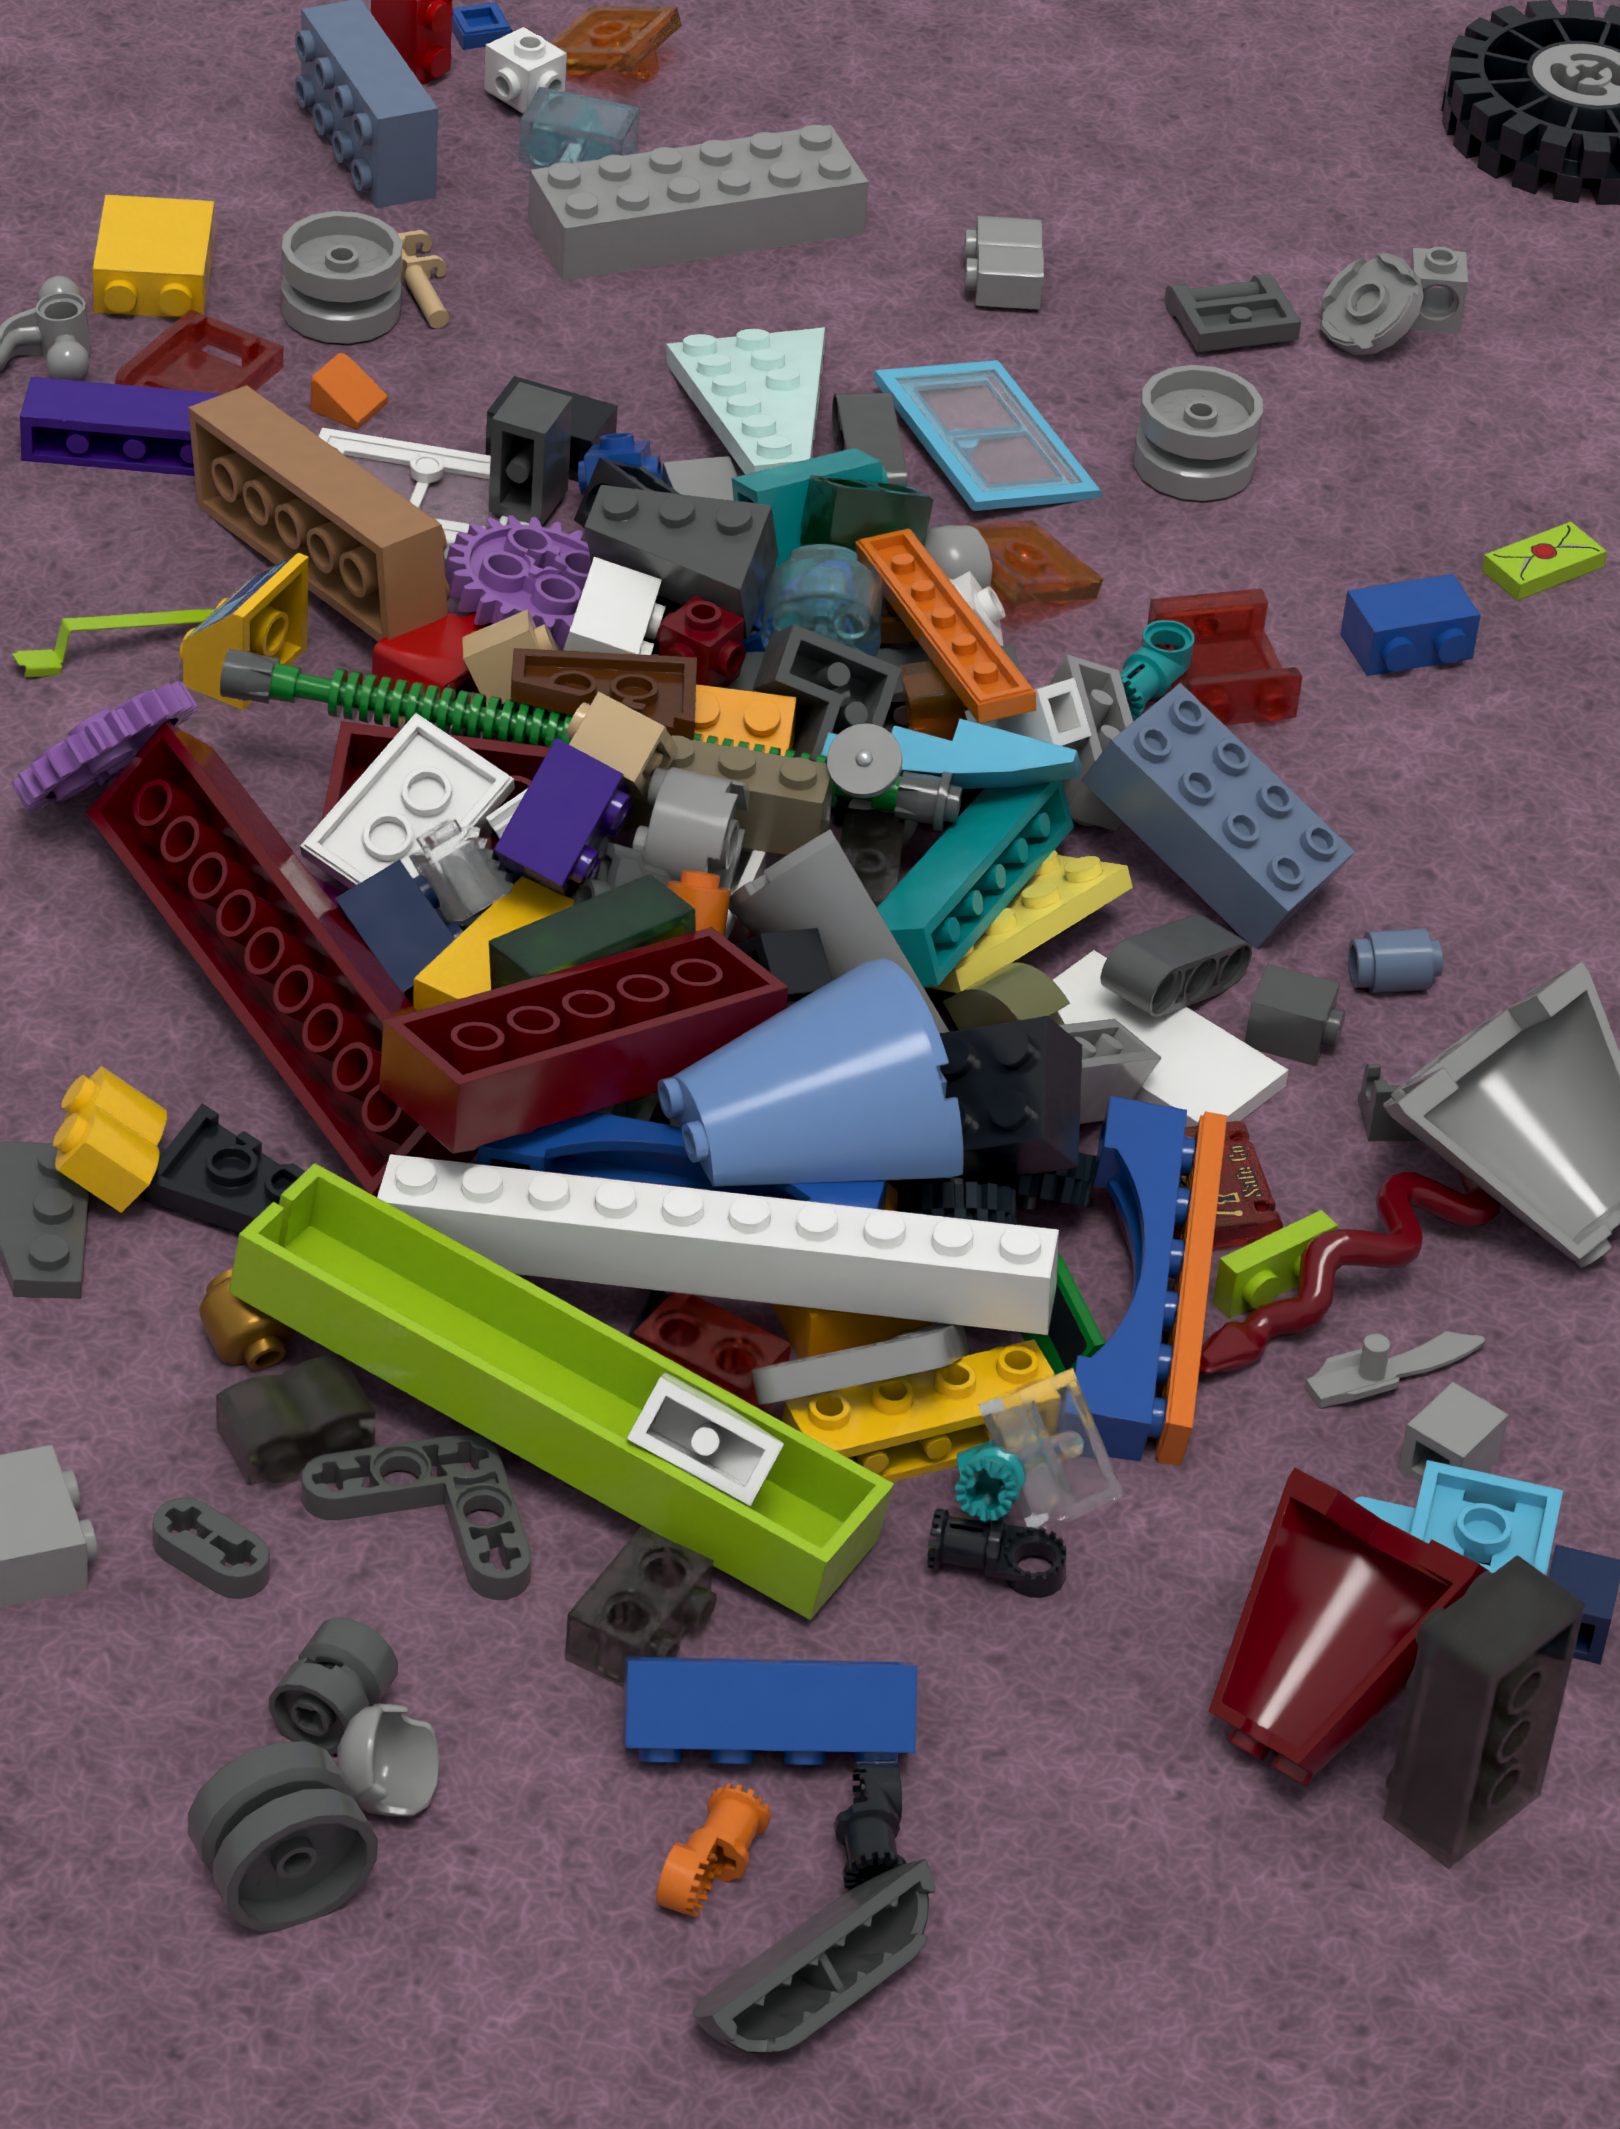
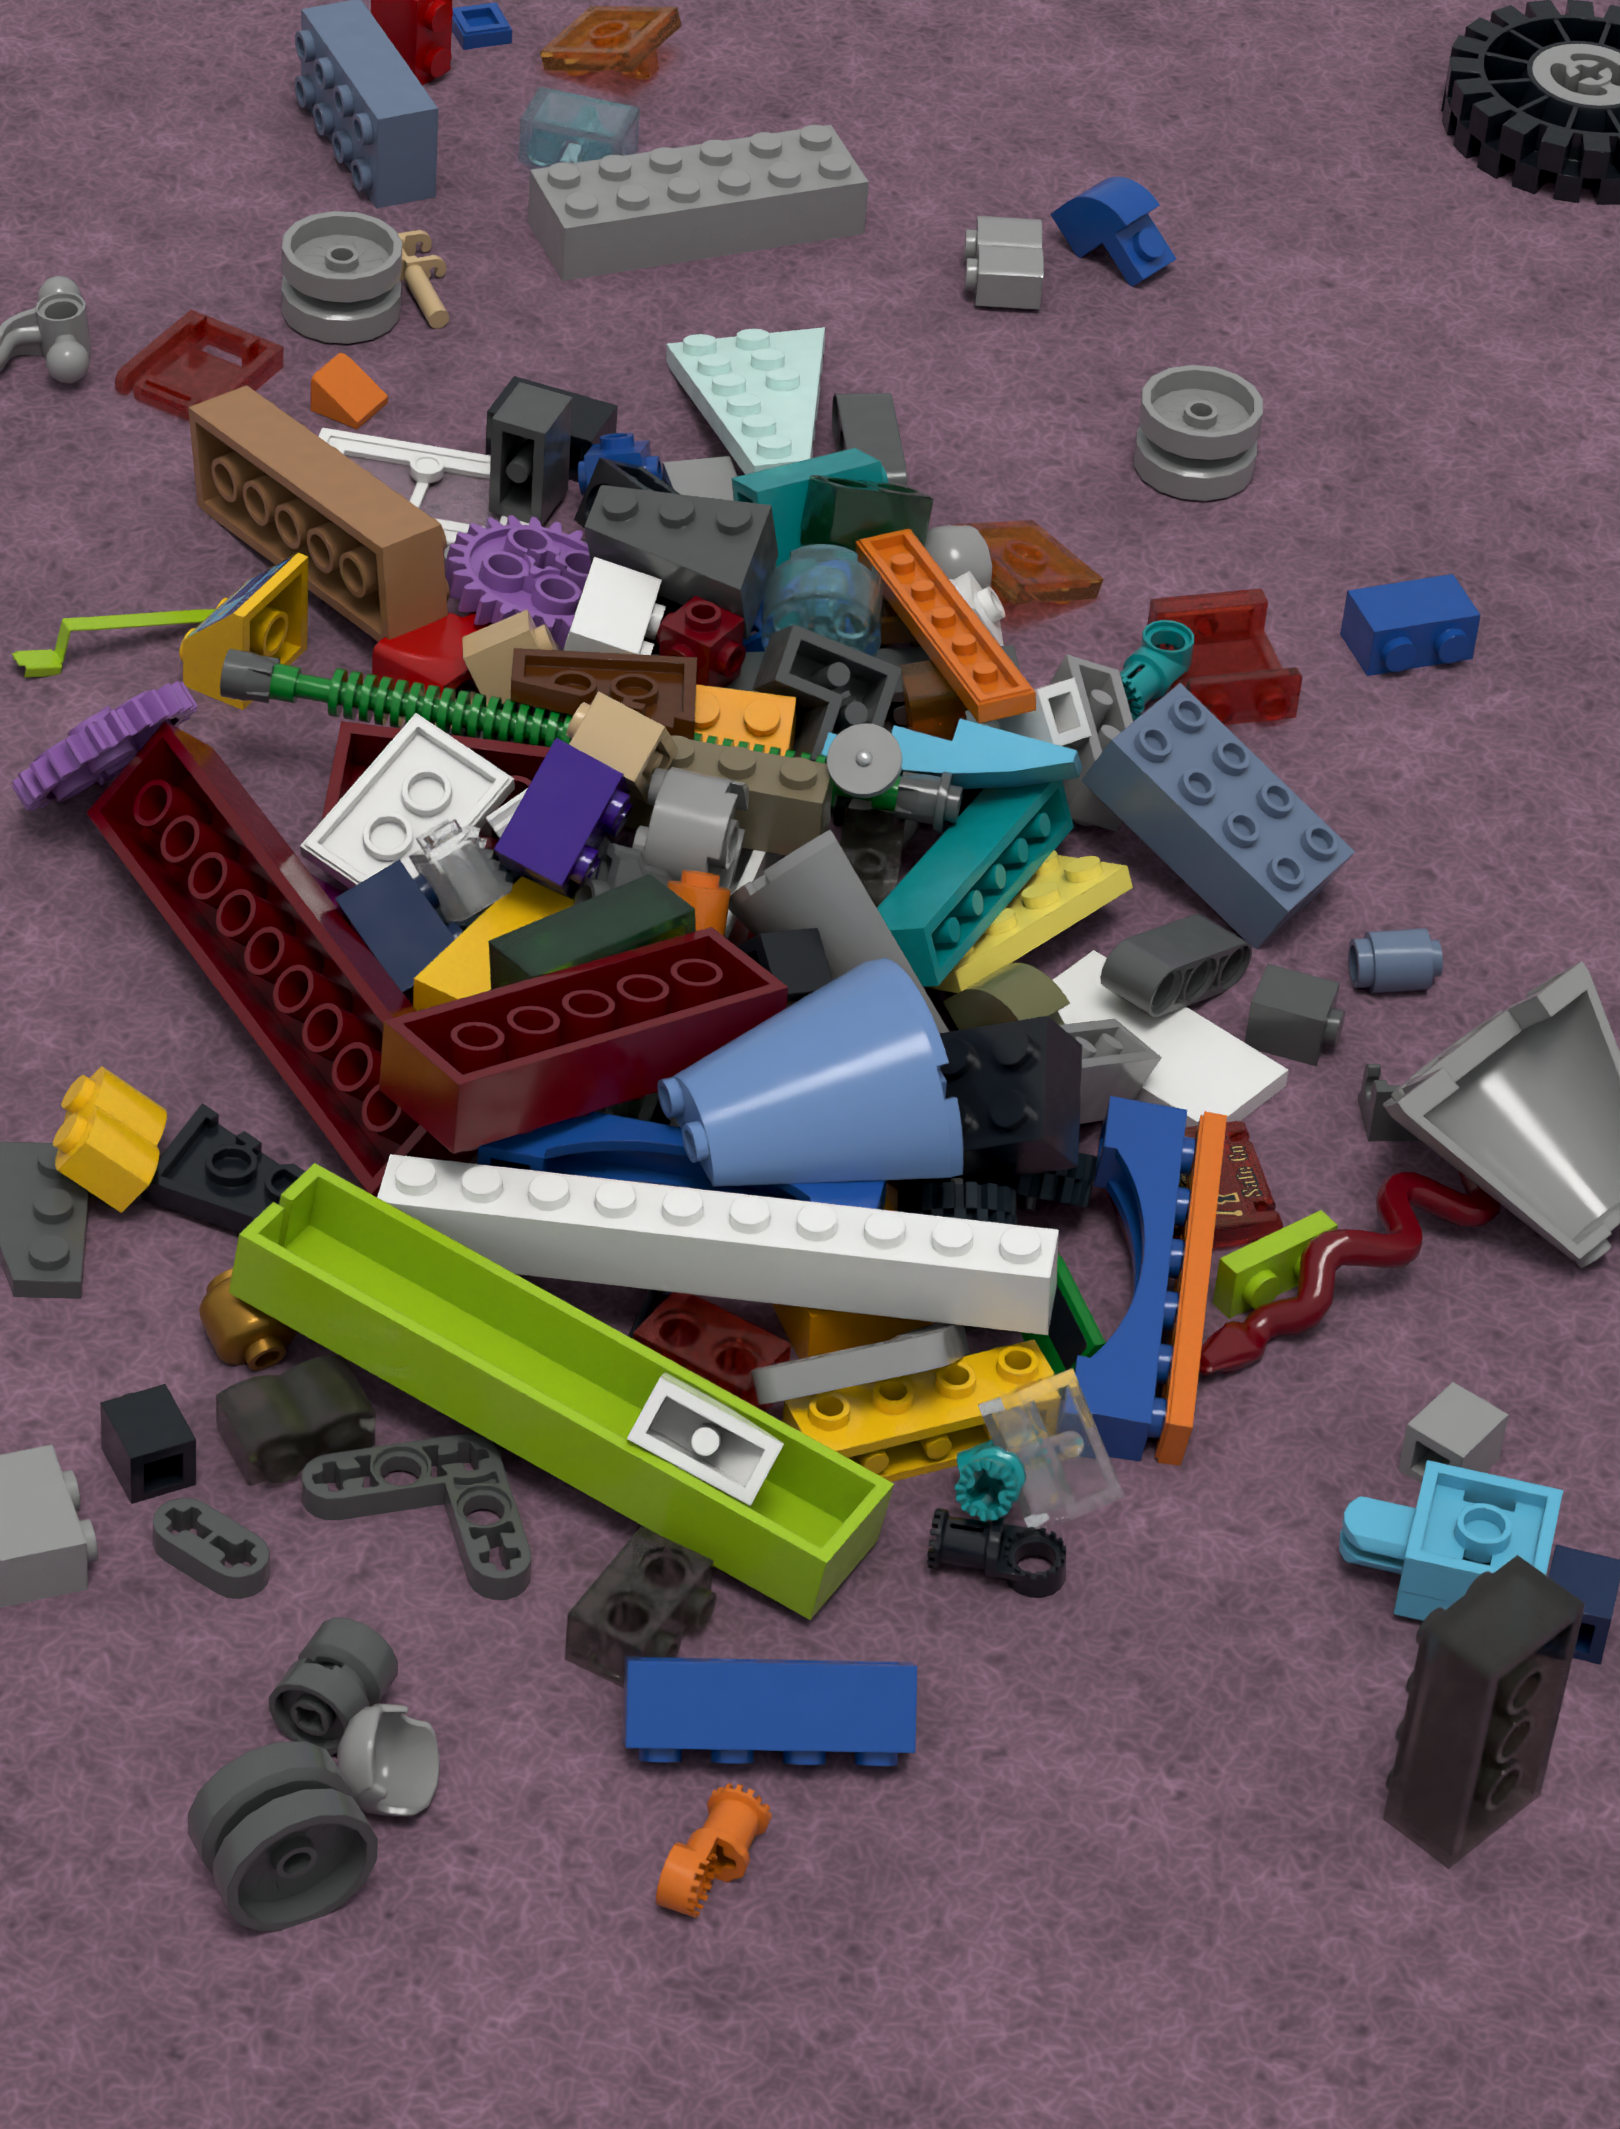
(108, 425): dark purple brick -> none
(148, 1443): none -> black brick
(153, 256): yellow brick -> none
(522, 64): white brick -> none
(822, 1964): dark grey brick -> none
(871, 1822): black connector -> none
(986, 435): clear door -> none
(1119, 218): none -> blue brick
(1234, 314): dark grey plate -> none
(1329, 1627): dark red cone -> none
(1371, 304): light grey tile -> none
(1372, 1372): light grey piece -> none
(1443, 306): light grey brick -> none
(1544, 560): lime tile -> none

